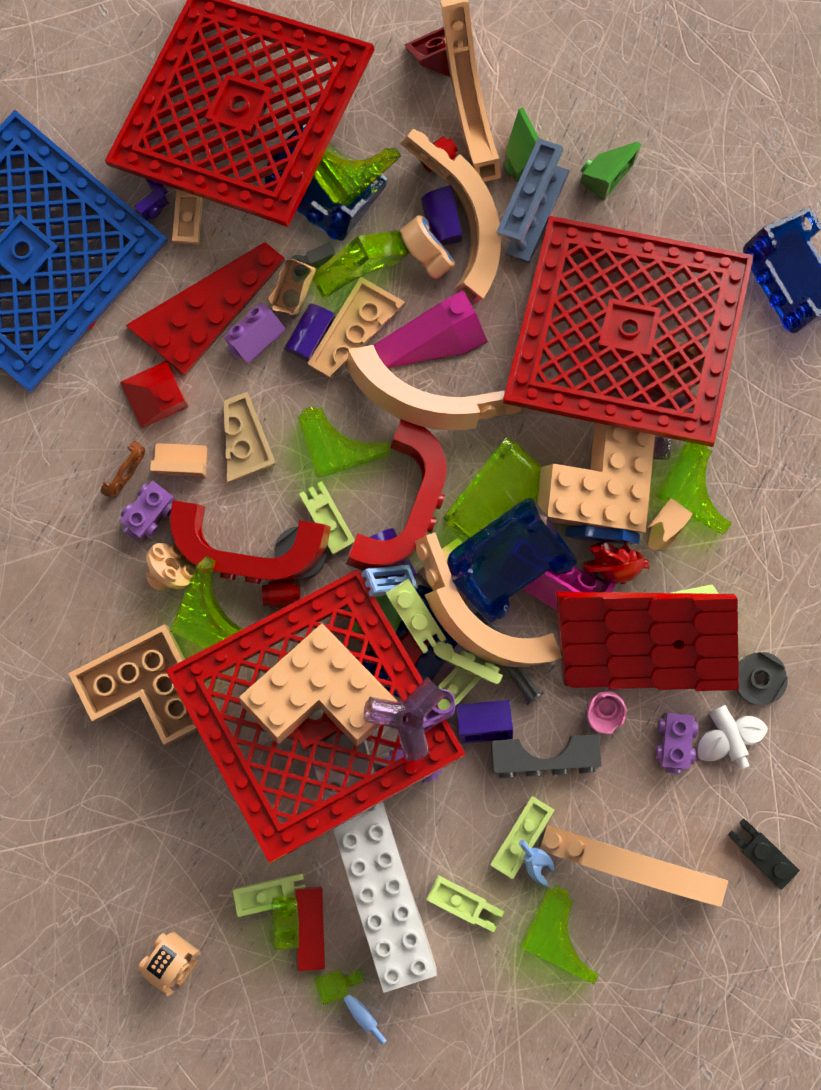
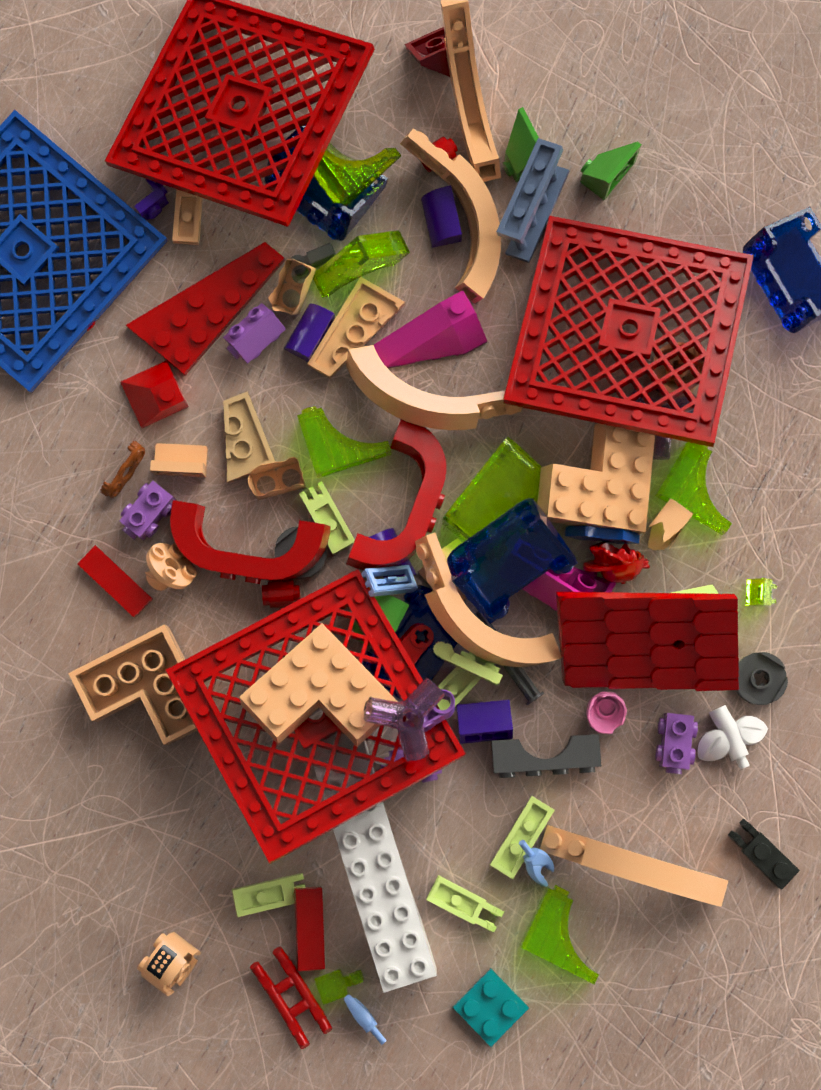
(115, 581): none -> red tile
(199, 614): clear neon green arch -> none
(269, 470): none -> light nougat piece
(275, 991): none -> red piece
(284, 923): clear neon green leg -> none
(415, 614): yellowish green hinge -> none
(426, 247): light nougat animal -> none
(490, 1007): none -> teal plate
(760, 592): none -> clear neon green tile

